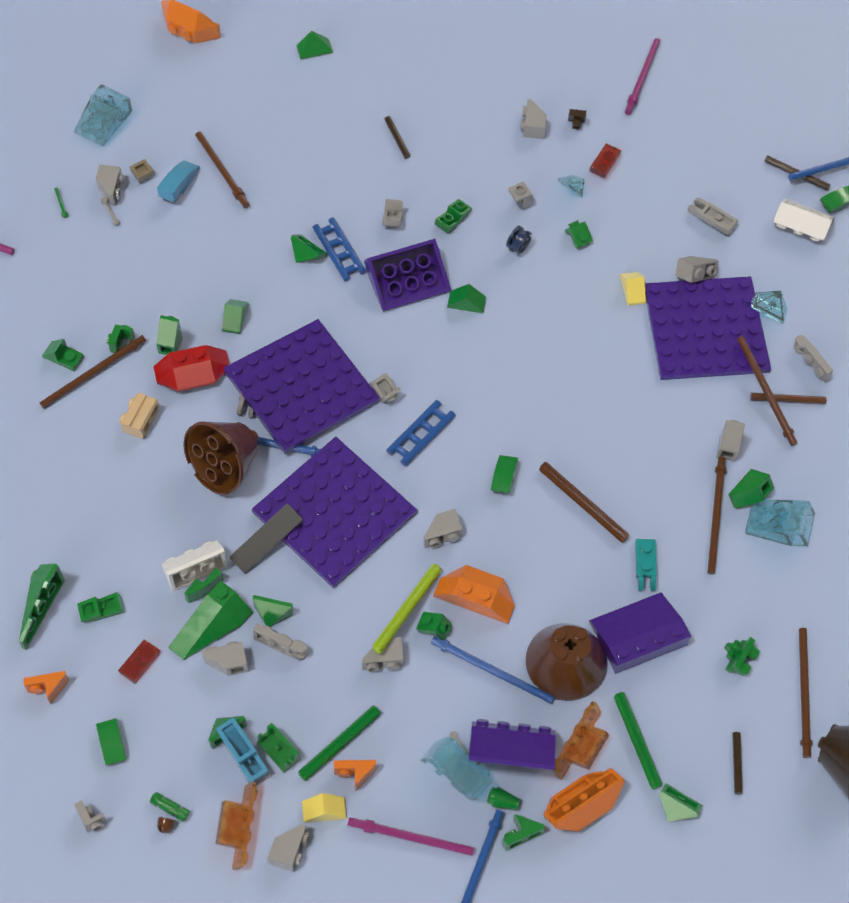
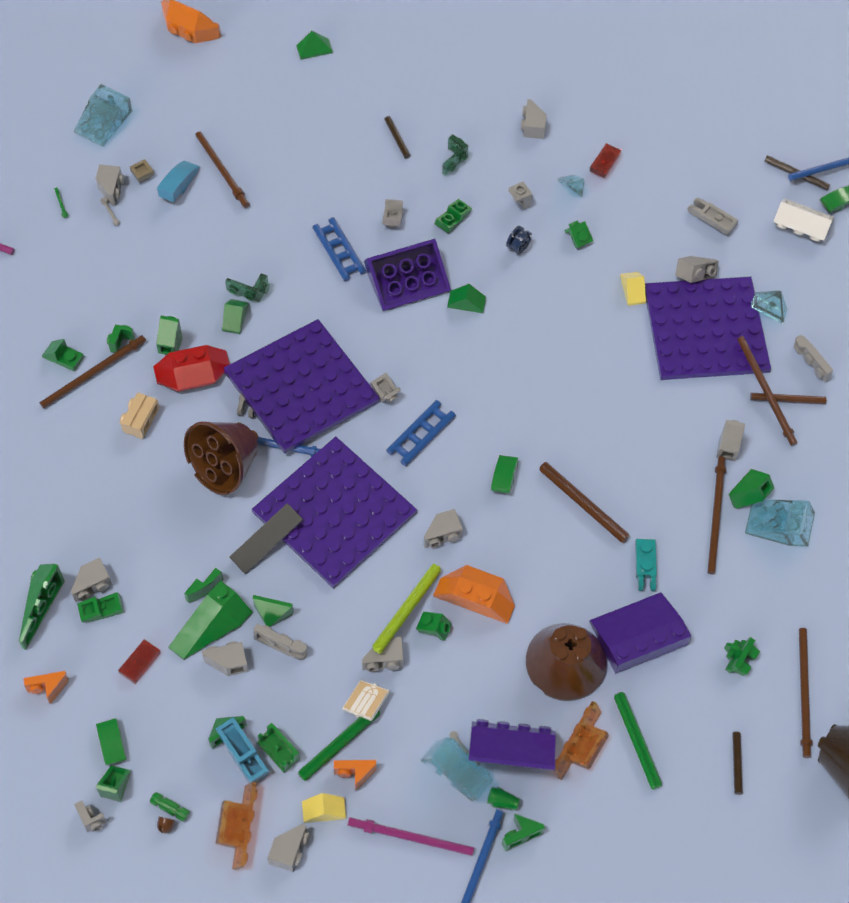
(90, 579): none -> light grey slope
(113, 783): none -> green slope
(194, 564): white slope -> none
(251, 293): none -> clear green bracket
(305, 249): green slope -> none
(366, 700): none -> piece
(445, 646): blue bar -> none
(460, 154): none -> clear green bracket
(576, 117): dark brown tile -> none
(584, 800): orange wedge -> none
(633, 98): magenta bar -> none
(678, 805): slope -> none

